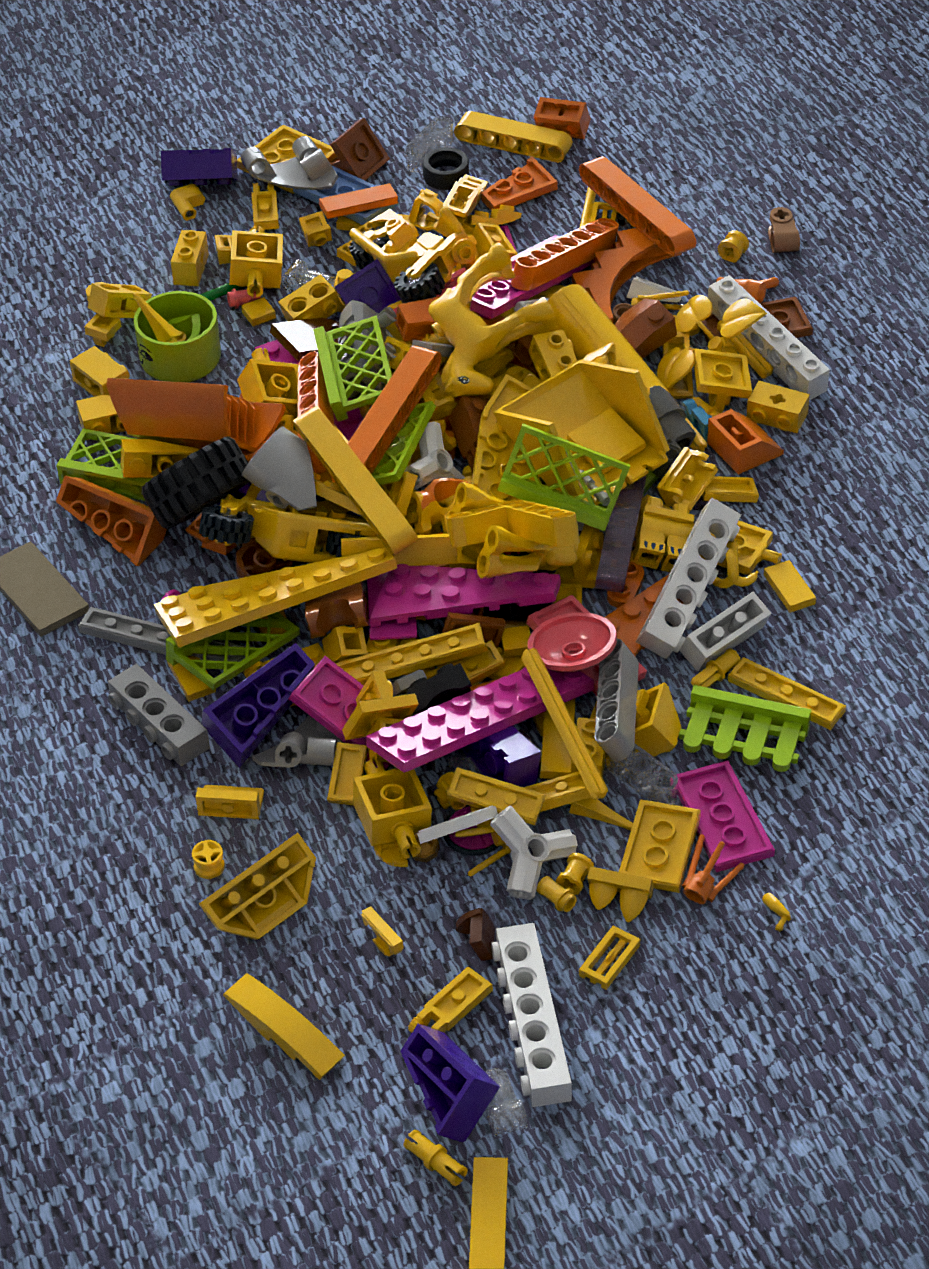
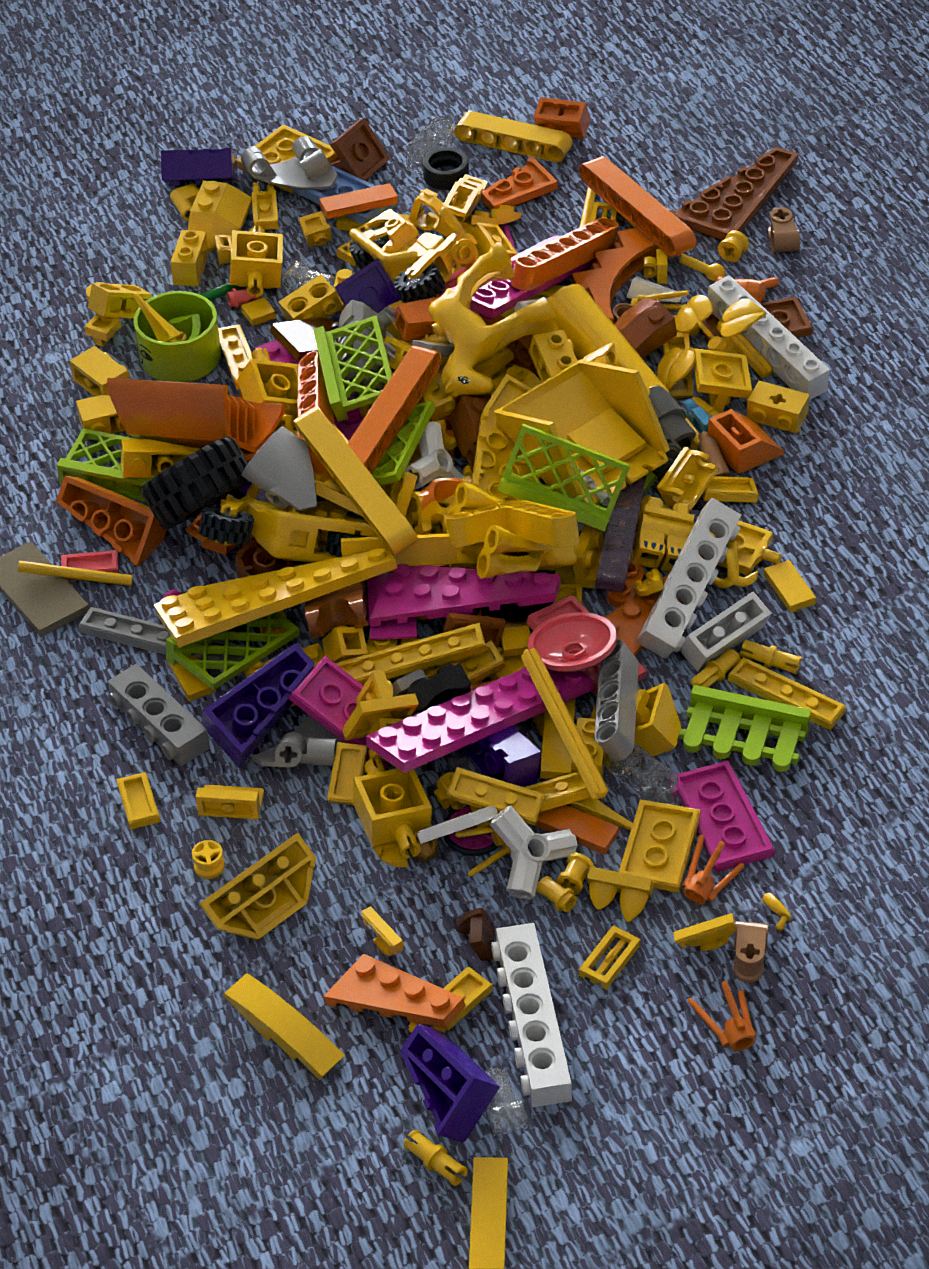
(75, 573): none -> yellow bar
(100, 561): none -> coral tile
(138, 800): none -> yellow tile
(218, 210): none -> yellow wedge
(235, 350): none -> yellow tile
(394, 992): none -> orange wing
(588, 829): none -> orange tile
(650, 585): none -> yellow tile
(658, 267): none -> yellow tile
(708, 934): none -> yellow tile
(710, 446): none -> medium nougat cylinder
(711, 271): none -> yellow bar
(736, 200): none -> dark orange wing
(738, 1030): none -> orange plant
(750, 949): none -> medium nougat piece
(770, 656): none -> yellow pin

